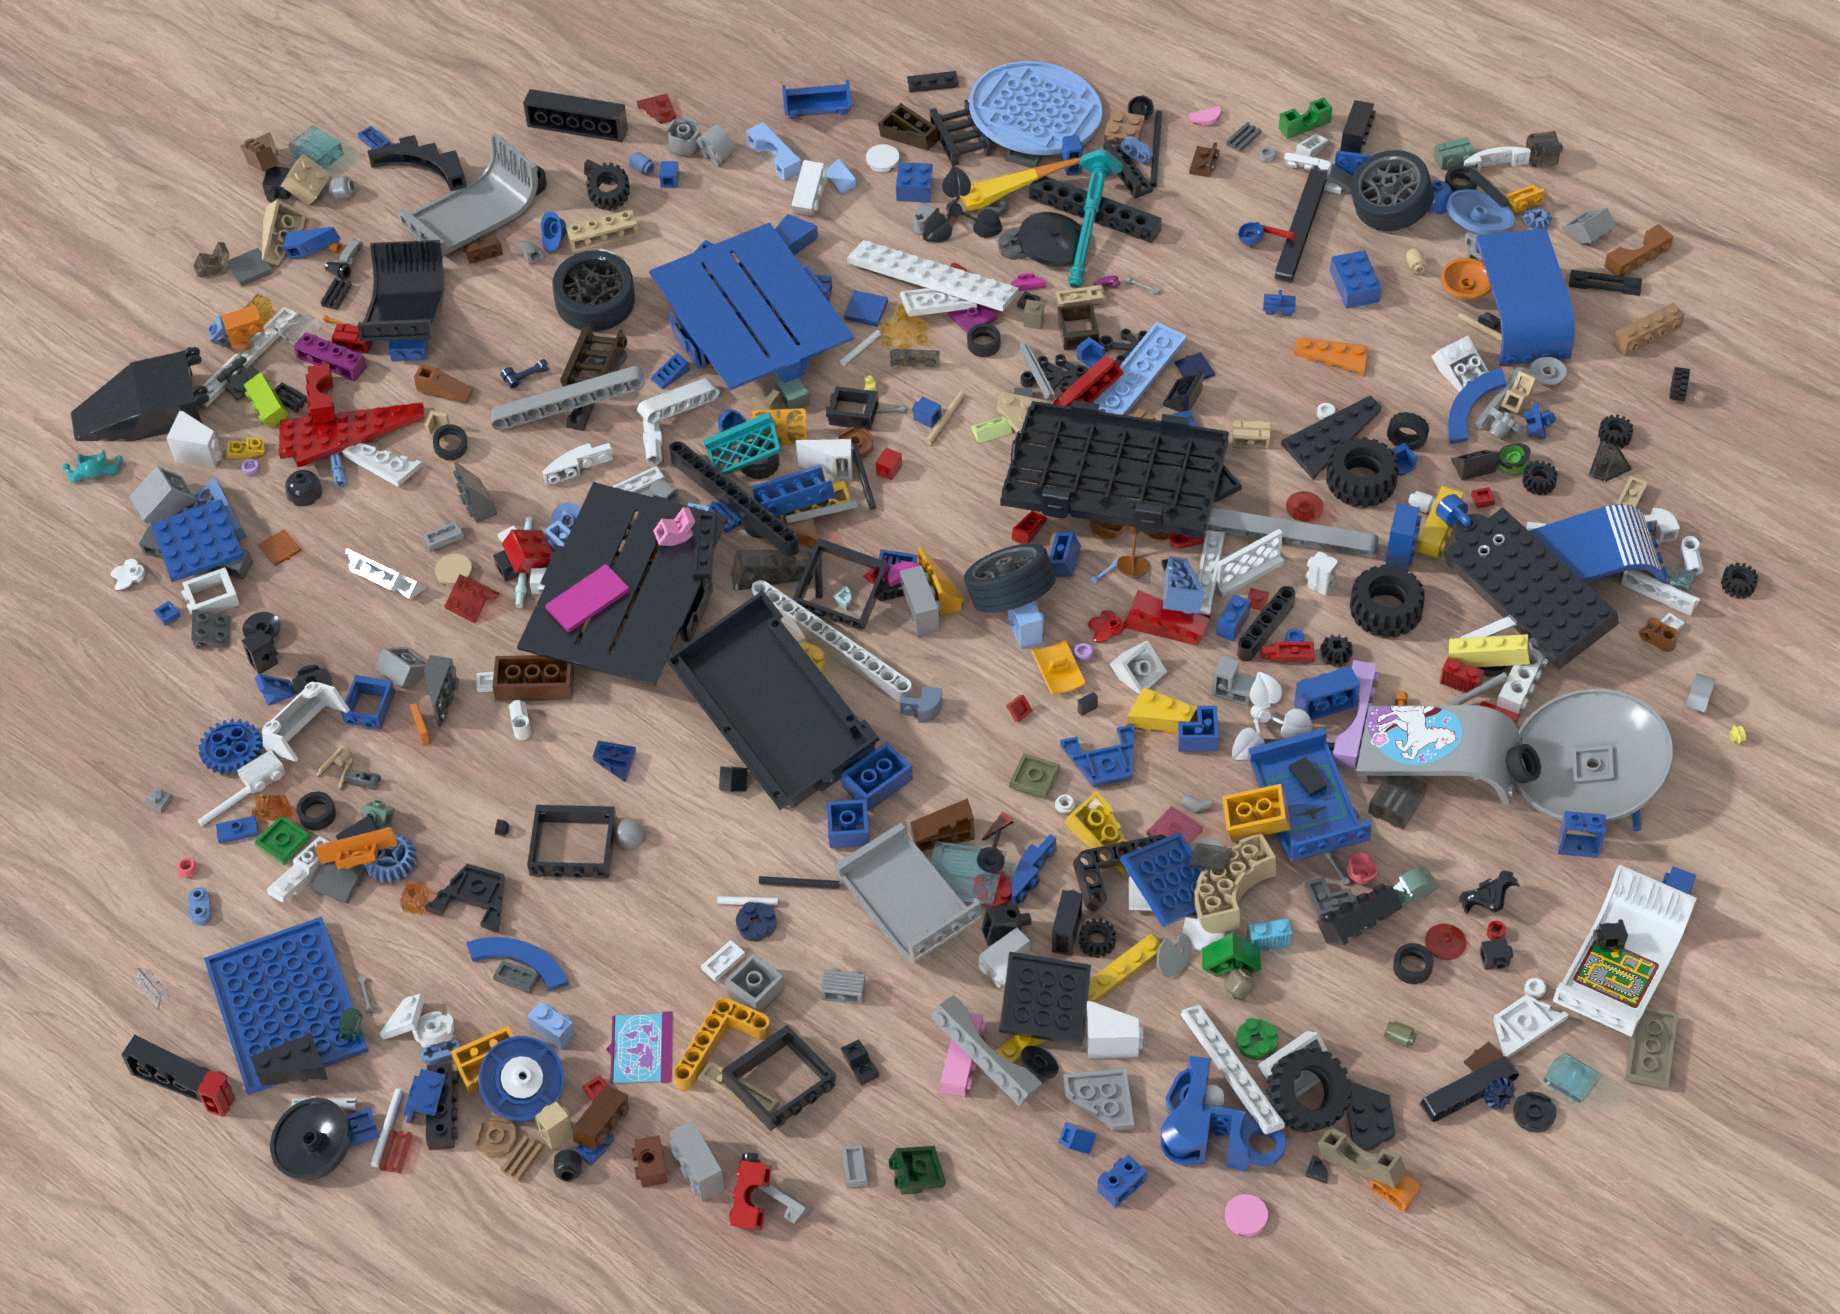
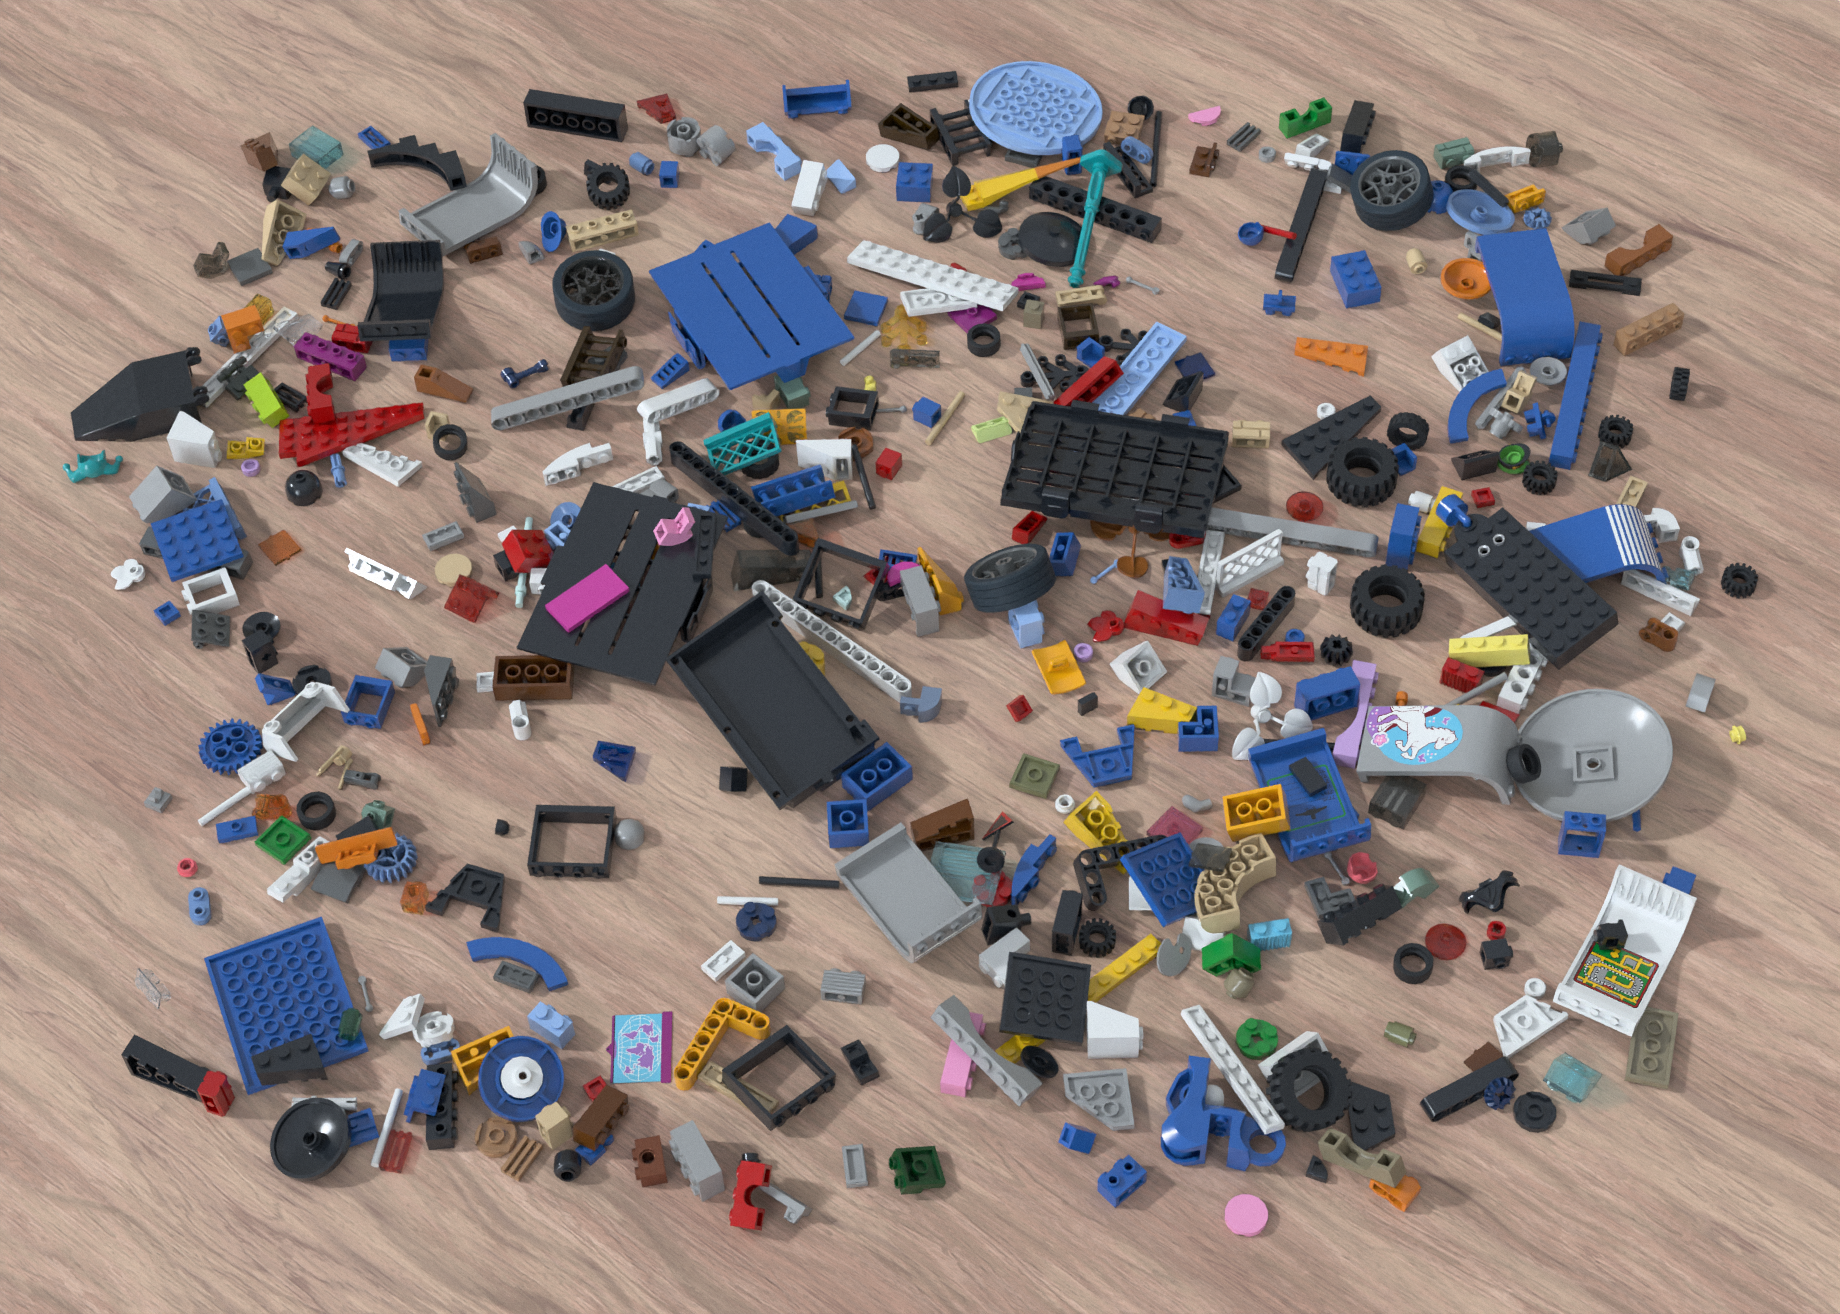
(1575, 394): none -> blue brick

